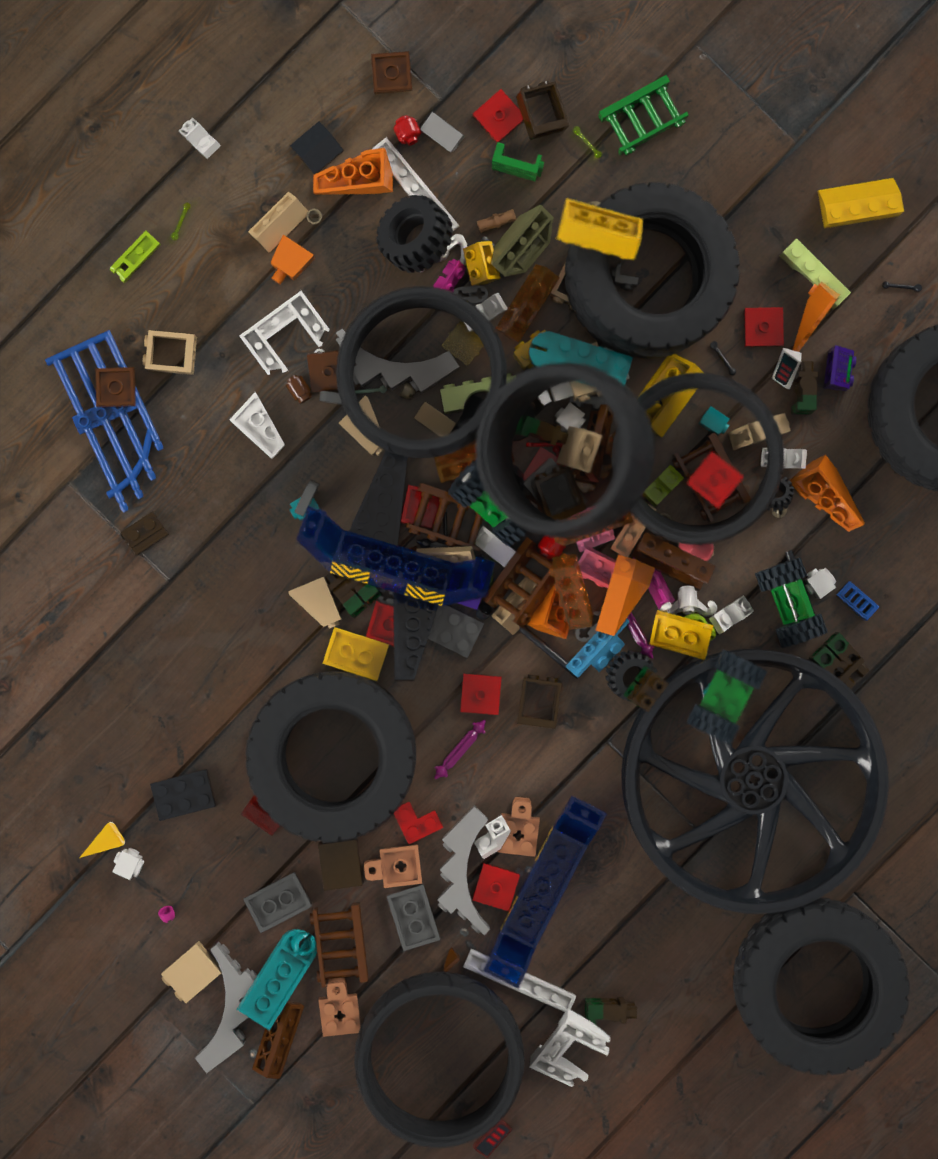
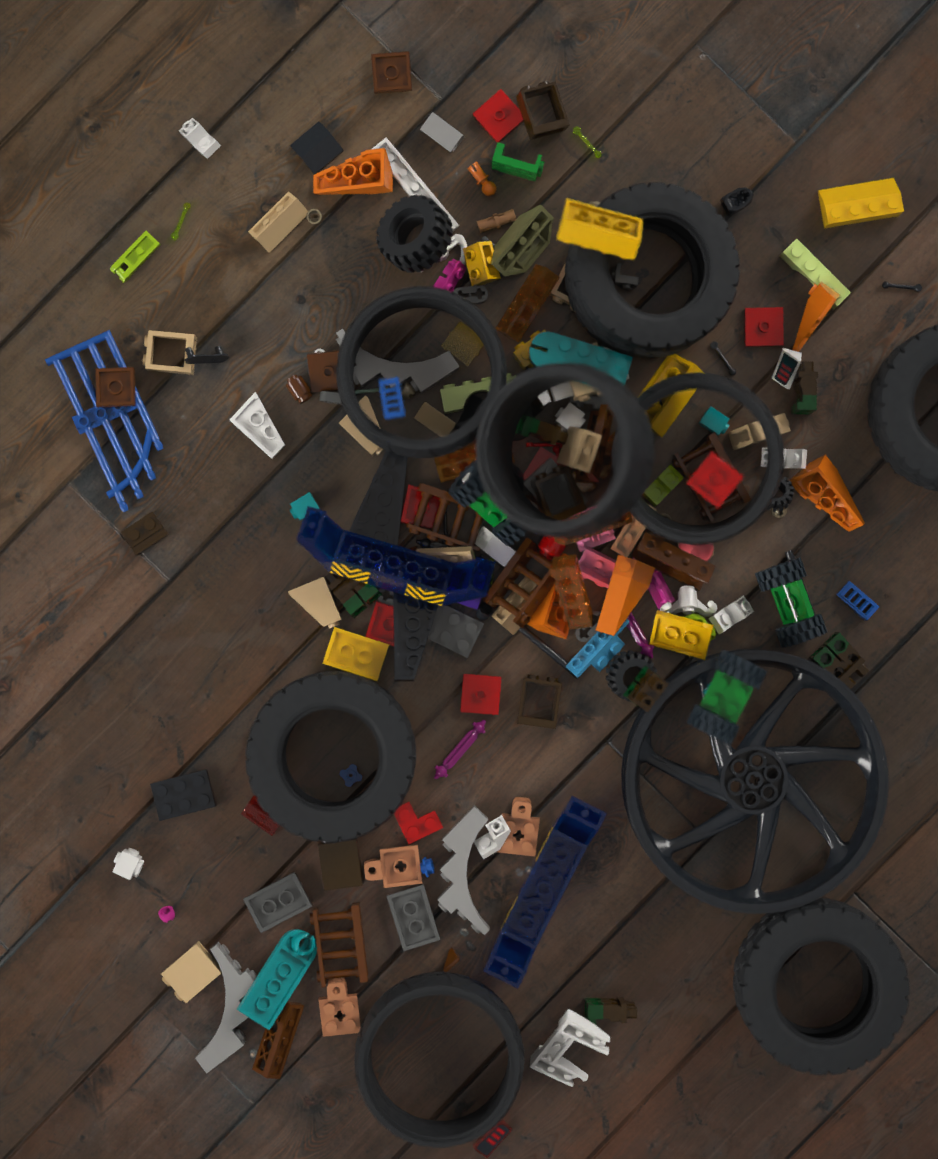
(107, 839): yellow sticker -> none
(202, 359): none -> black piece
(290, 260): orange torso -> none
(295, 307): white wedge -> none
(307, 498): dark grey beam -> none
(351, 770): none -> blue plate
(394, 414): none -> blue slope
(407, 130): red head -> none
(427, 866): none -> blue plate
(488, 187): none -> orange pin
(491, 308): white slope -> none
(496, 887): red plate -> none
(529, 986): white tile -> none
(642, 96): green fence -> none
(736, 200): none -> black rock
(820, 582): white brick -> none
(839, 369): dark purple slope -> none

